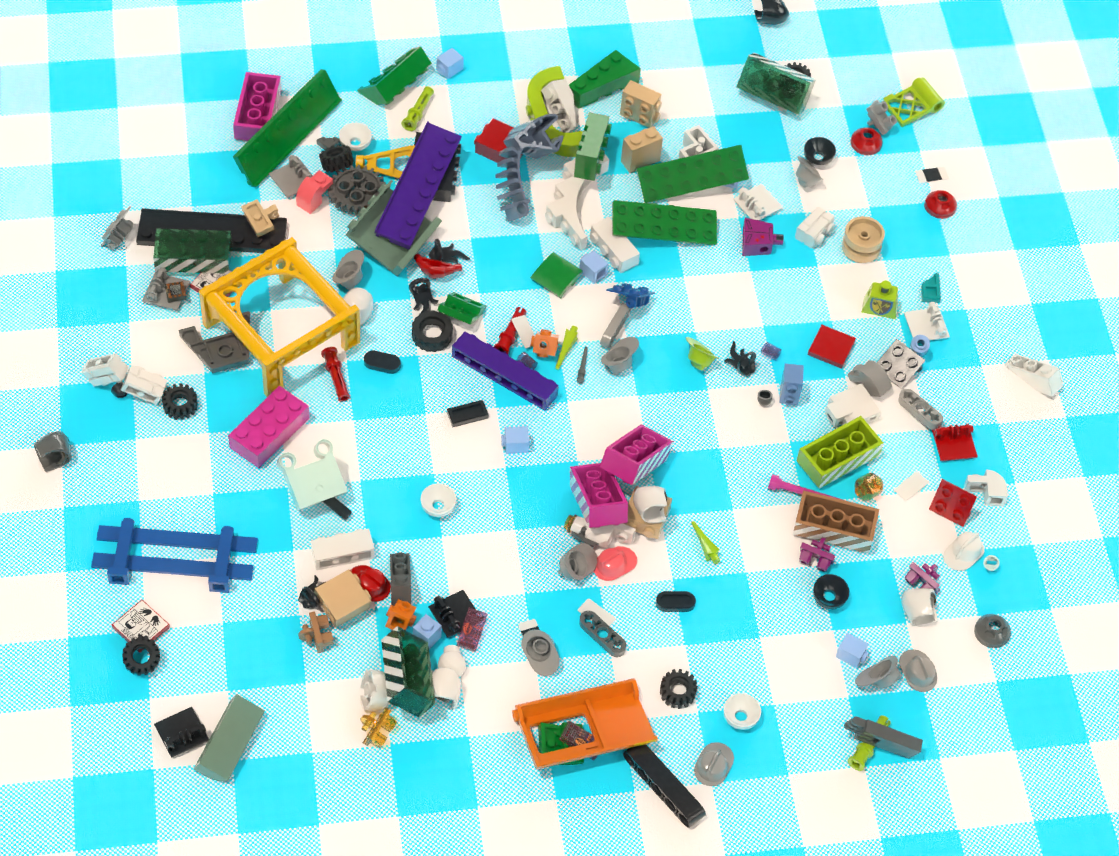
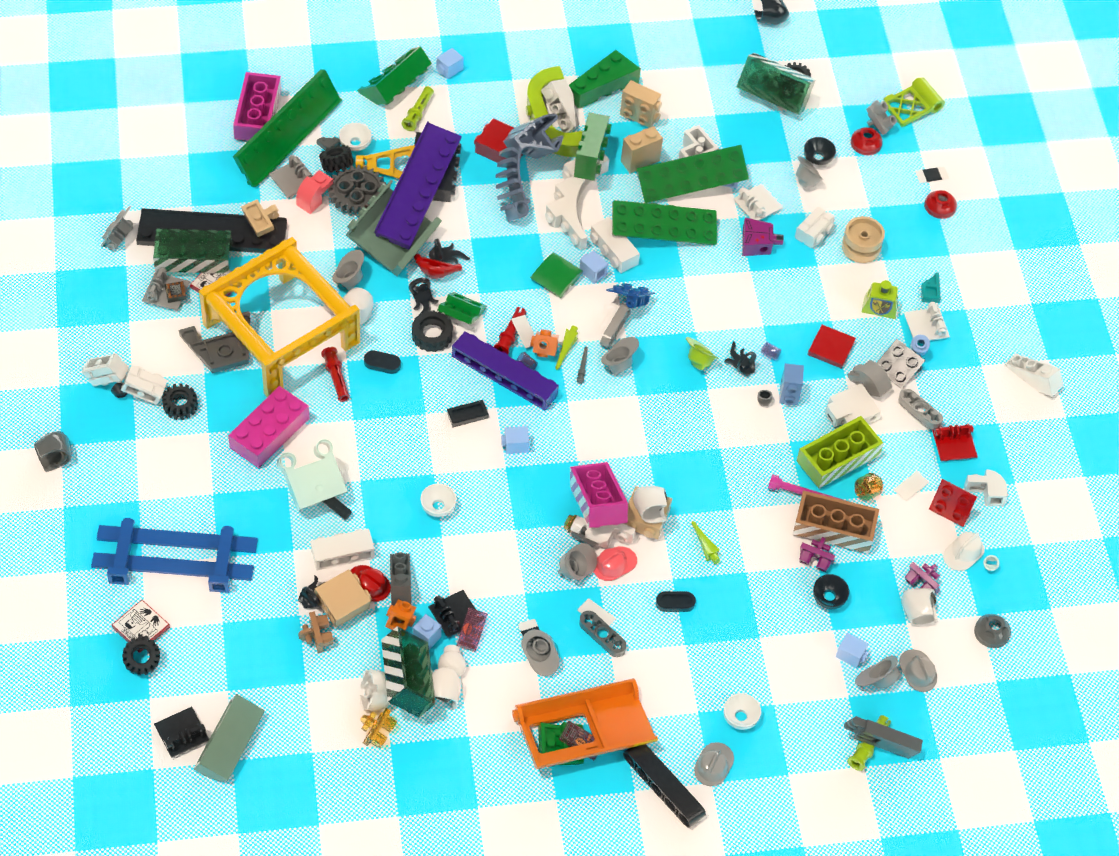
(636, 454): dark pink brick -> none
(678, 678): black tyre -> none

